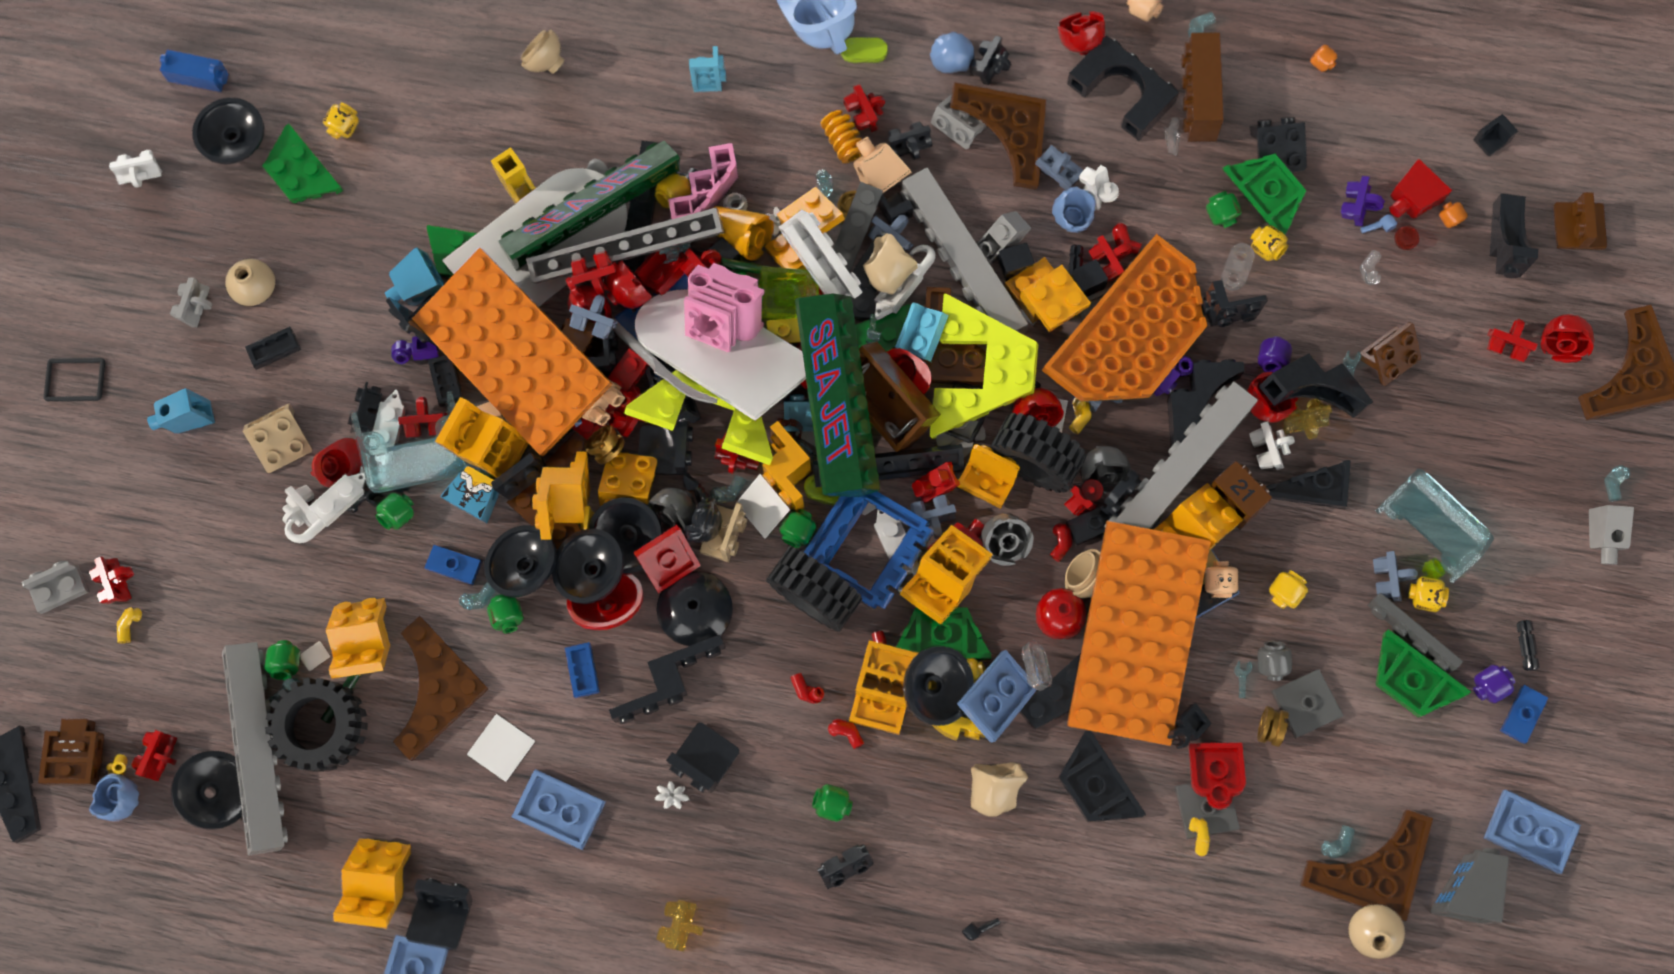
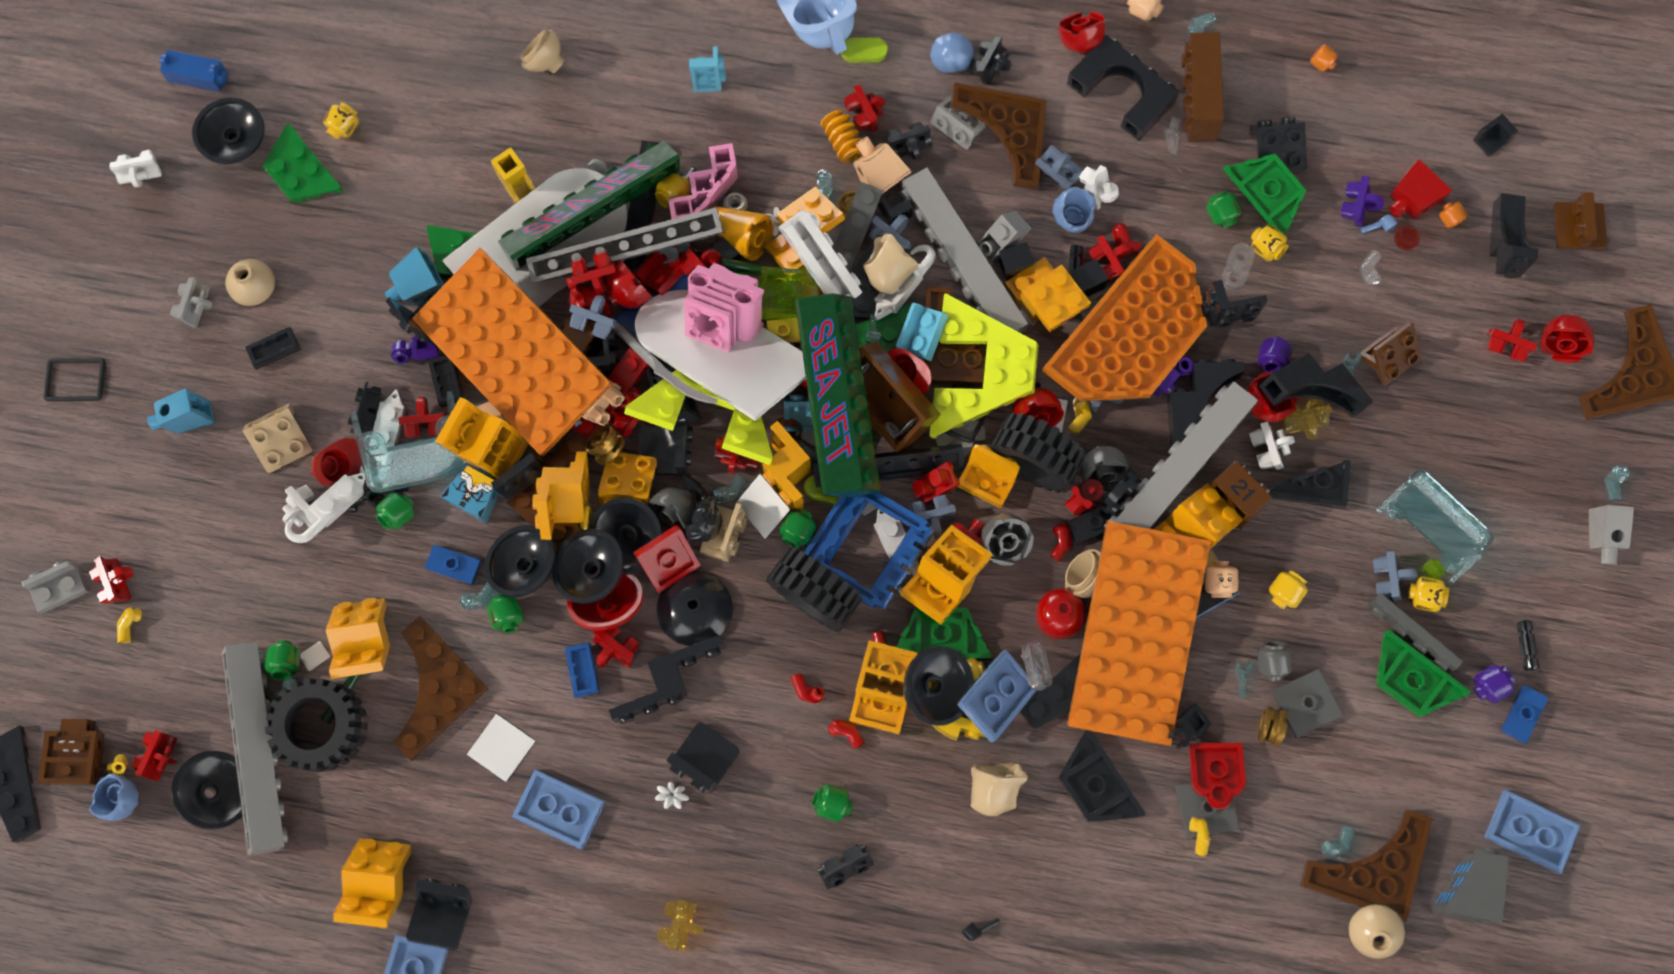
(611, 648): none -> red hips

